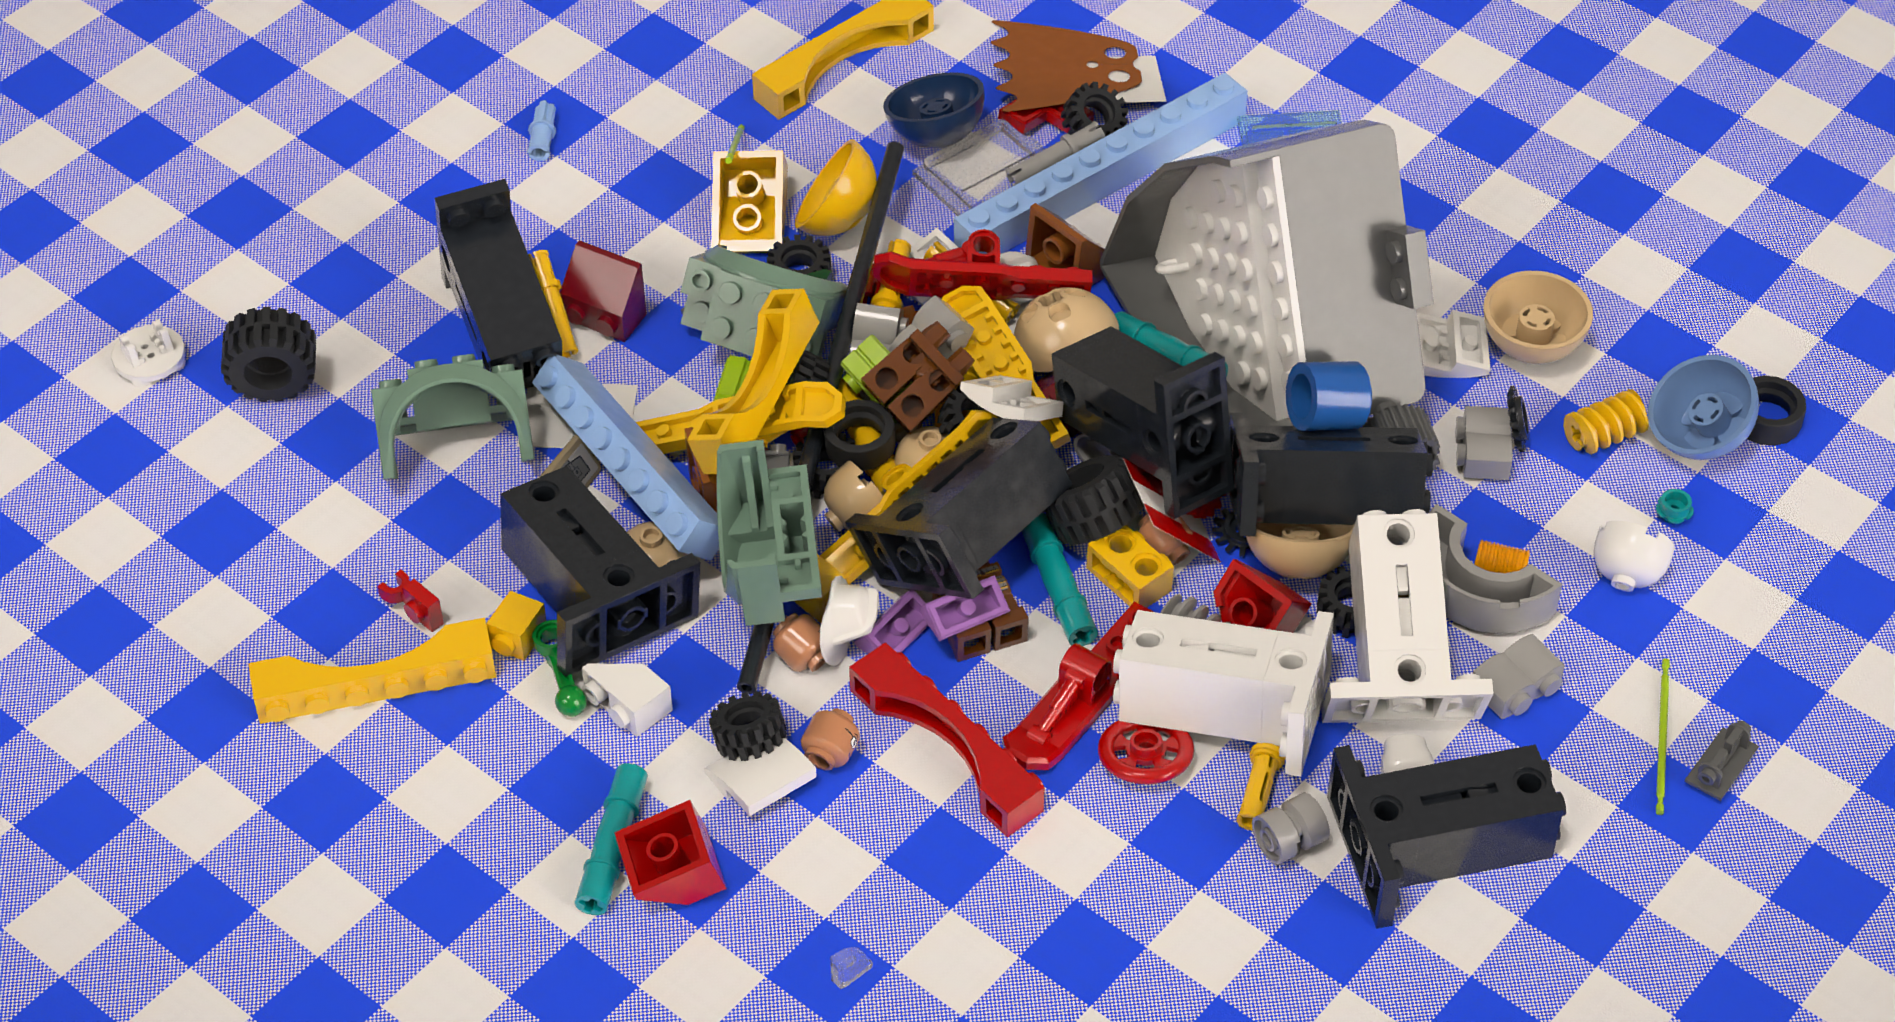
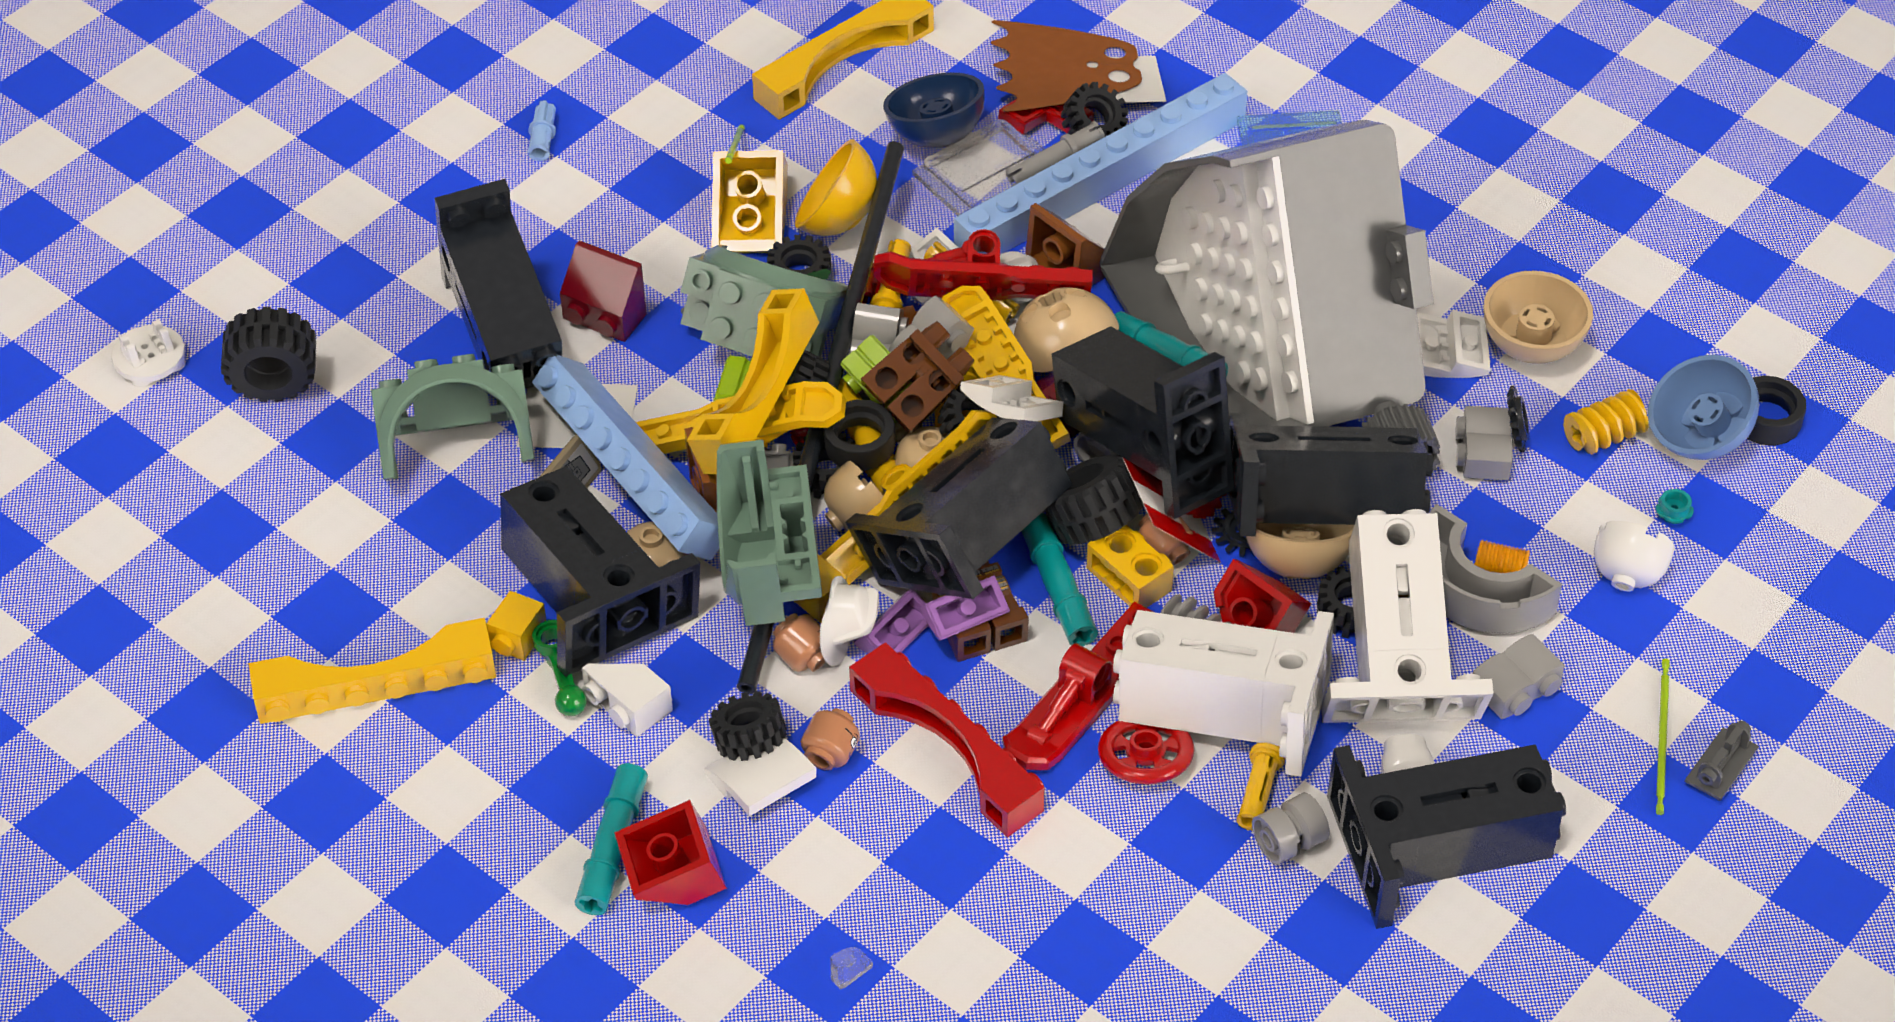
(419, 602): red plate -> none
(551, 289): yellow pin -> none
(1328, 395): blue piece -> none

